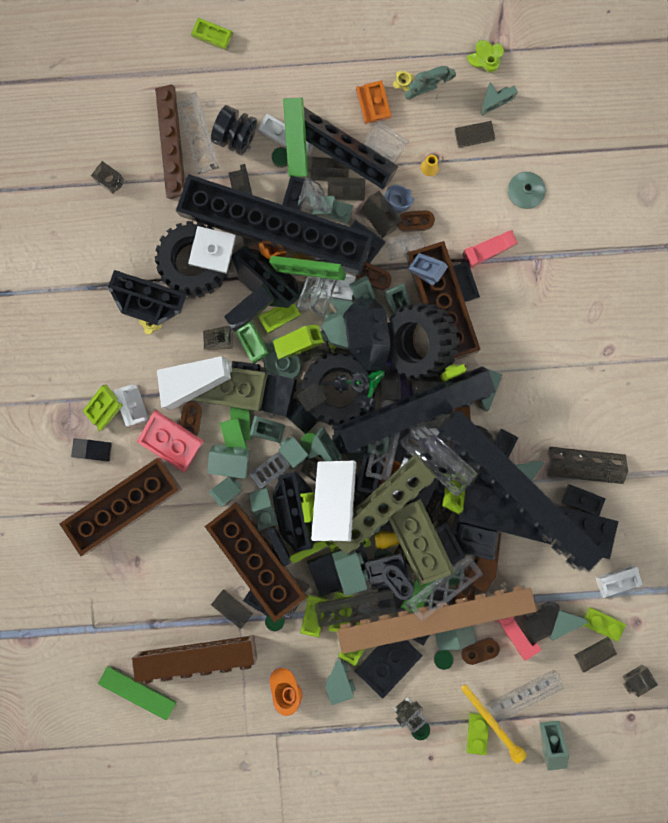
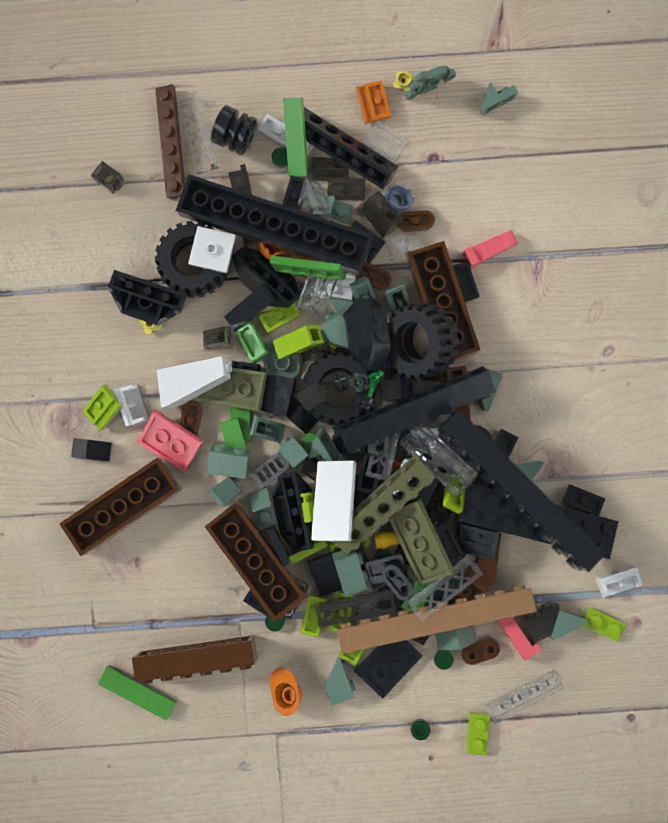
(211, 33): lime plate -> none
(232, 609): clear smoke tile -> none
(410, 715): clear smoke brick -> none
(428, 268): sand blue slope -> none
(430, 169): yellow cone -> none
(452, 372): lime plate -> none
(474, 134): clear smoke tile -> none
(486, 56): lime plate -> none
(517, 753): yellow piece -> none
(522, 197): sand green dish -> none
(554, 746): sand green slope -> none
(587, 468): clear smoke fence -> none
(595, 654): clear smoke tile -> none
(639, 681): clear smoke brick -> none

